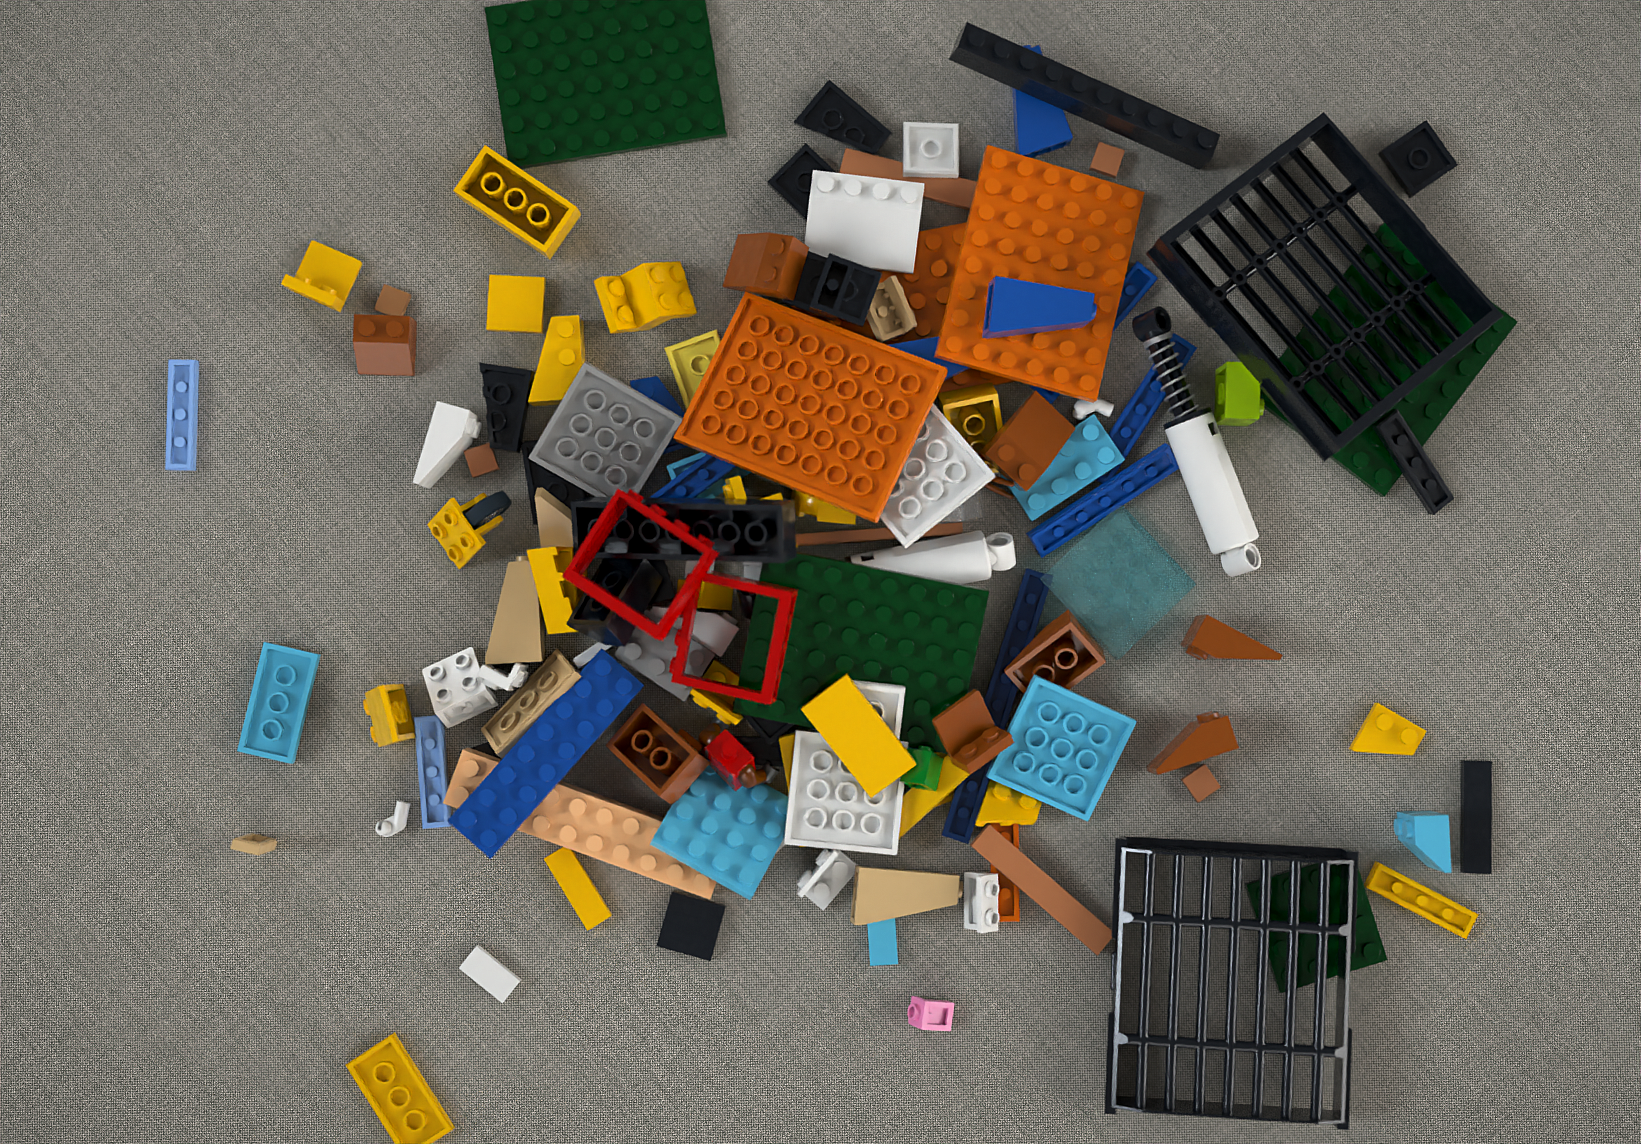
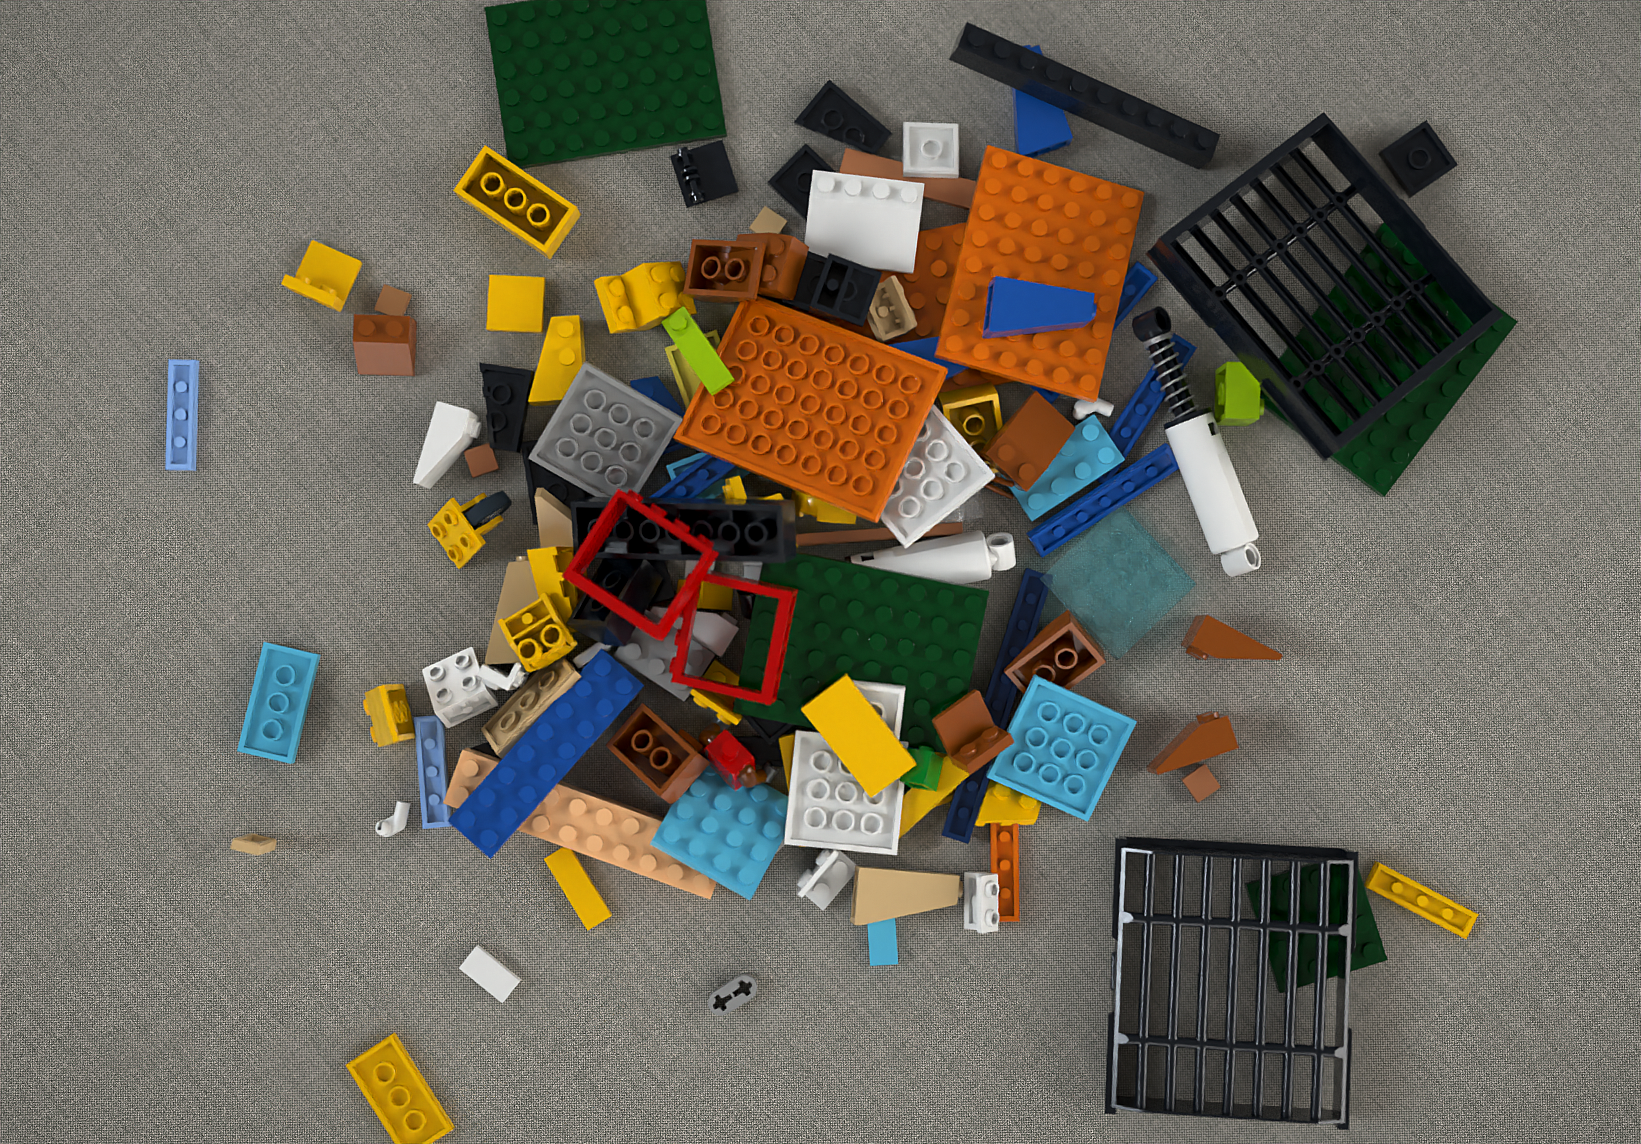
(538, 634): none -> yellow slope
(691, 925): black tile -> none
(697, 350): none -> lime slope
(704, 173): none -> black hinge
(724, 270): none -> dark orange slope
(736, 999): none -> light grey beam
(768, 222): none -> tan tile
(930, 1014): bright pink bracket -> none
(1042, 889): nougat tile -> none
(1107, 160): nougat tile -> none
(1387, 733): yellow wing -> none
(1413, 461): black tile -> none
(1426, 837): medium azure slope -> none
(1476, 817): black tile -> none

